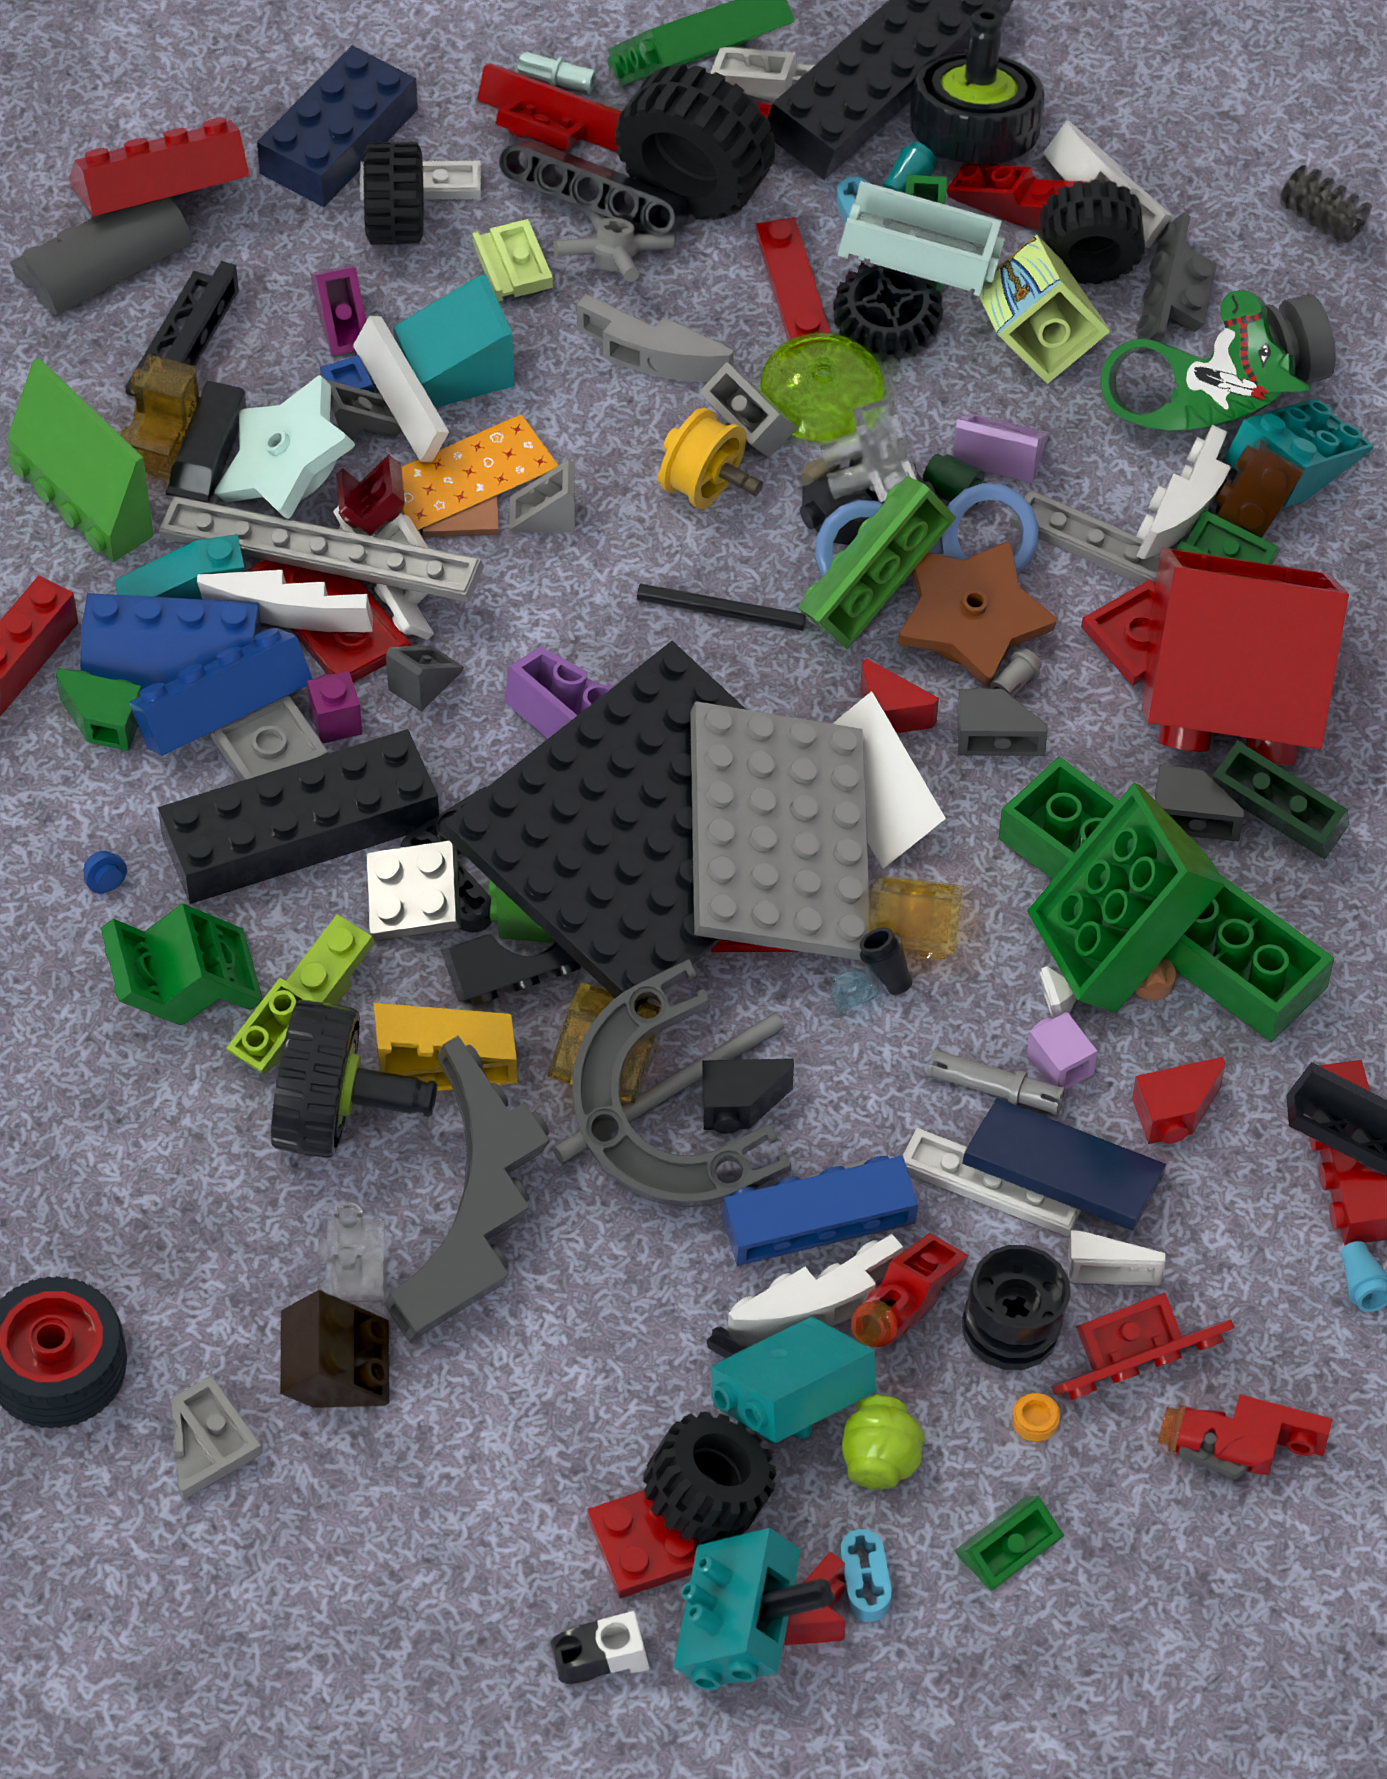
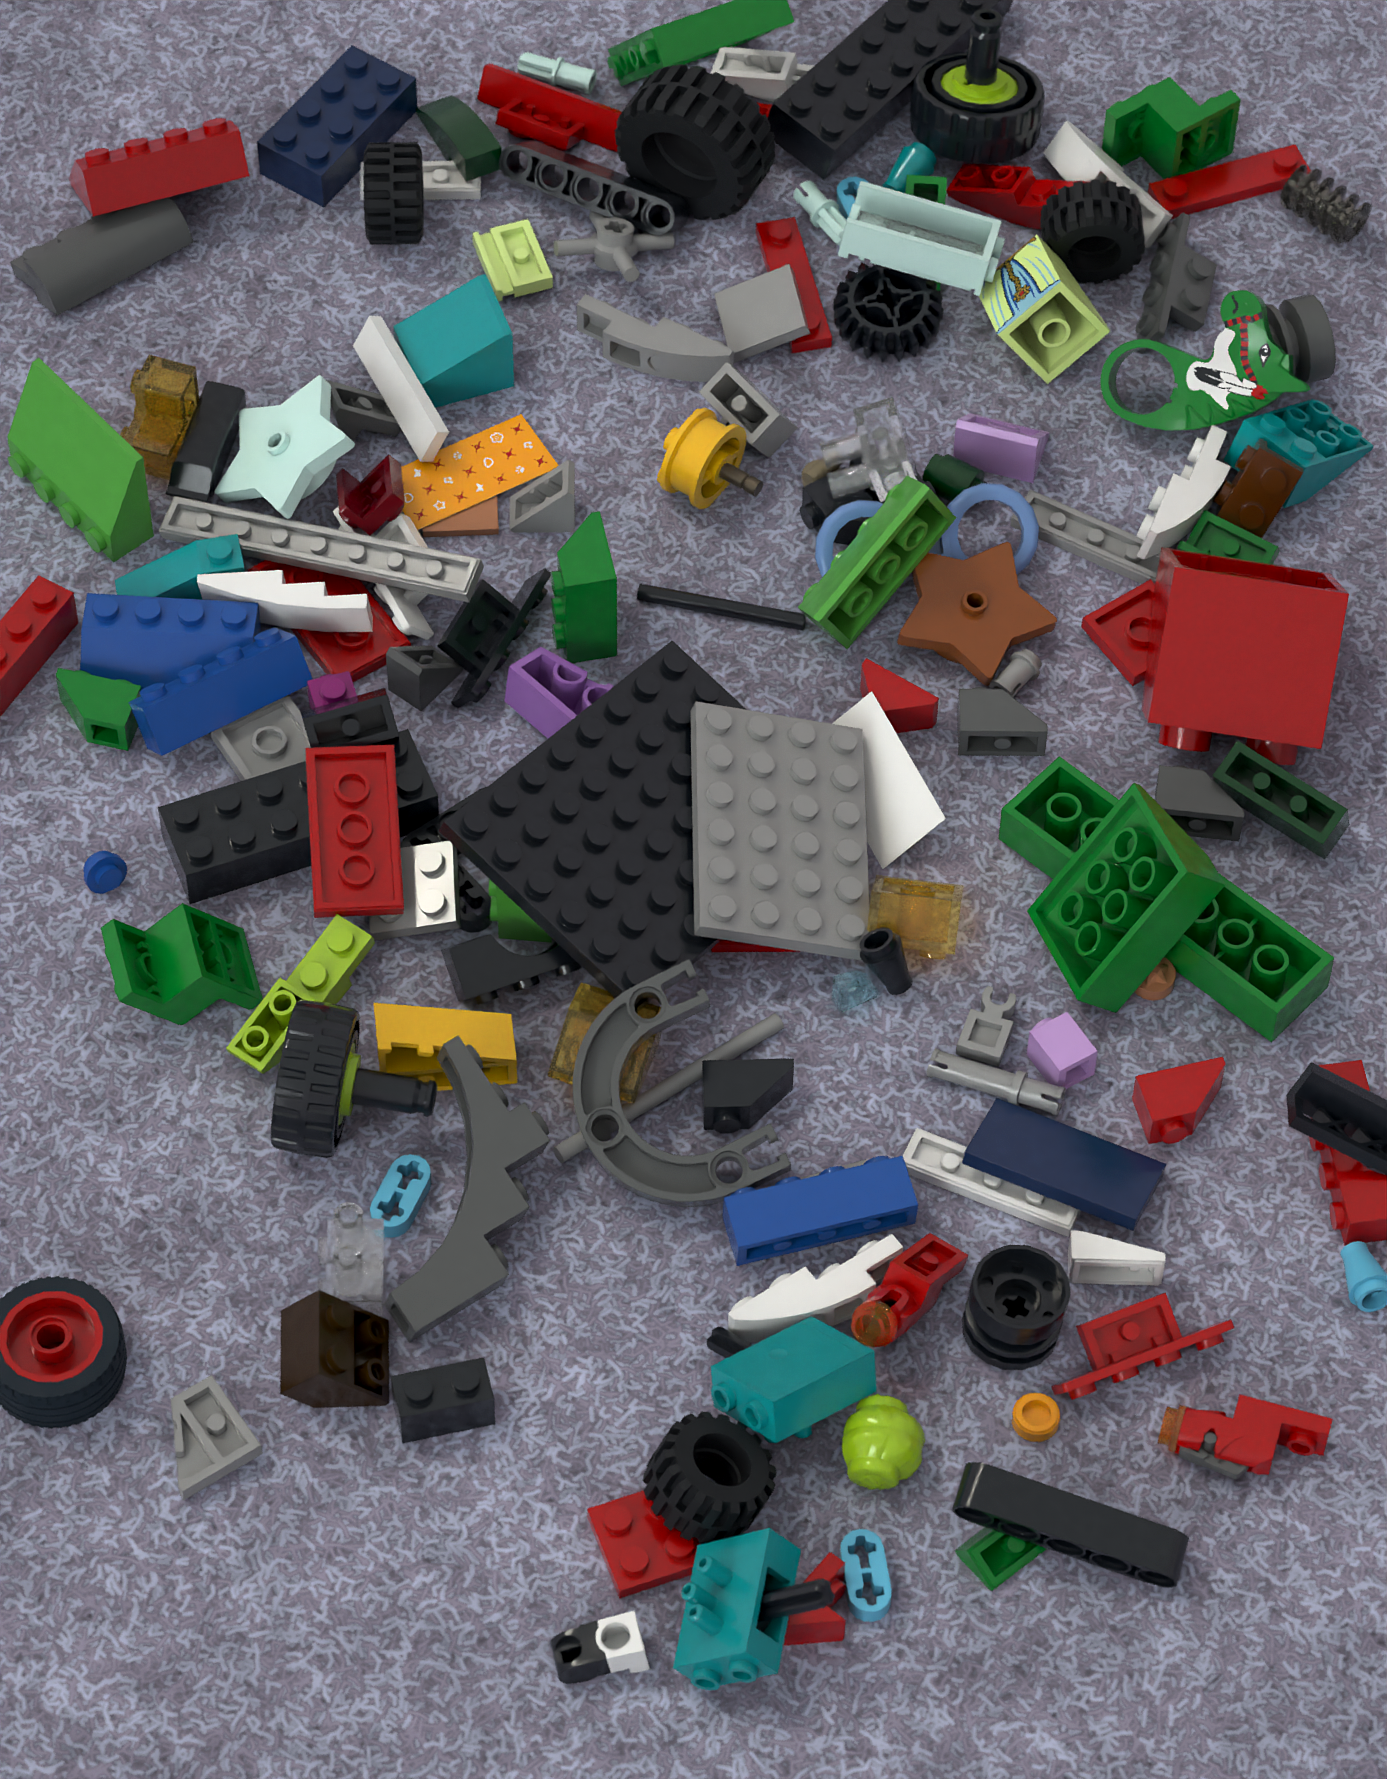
(203, 317): black fence -> none
(339, 307): magenta slope -> none
(348, 372): blue plate -> none
(351, 721): none -> black brick
(354, 831): none -> red tile
(409, 1200): none -> medium azure beam
(443, 1400): none -> black brick
(461, 136): none -> dark green slope
(484, 630): none -> black bracket
(585, 595): none -> green slope
(762, 313): none -> light grey tile
(817, 402): clear neon green dish -> none
(822, 212): none -> light aqua axle
(987, 1032): none -> light grey plate
(1056, 992): white slope -> none
(1070, 1524): none -> black beam
(1171, 129): none -> green bracket
(1227, 181): none -> red plate

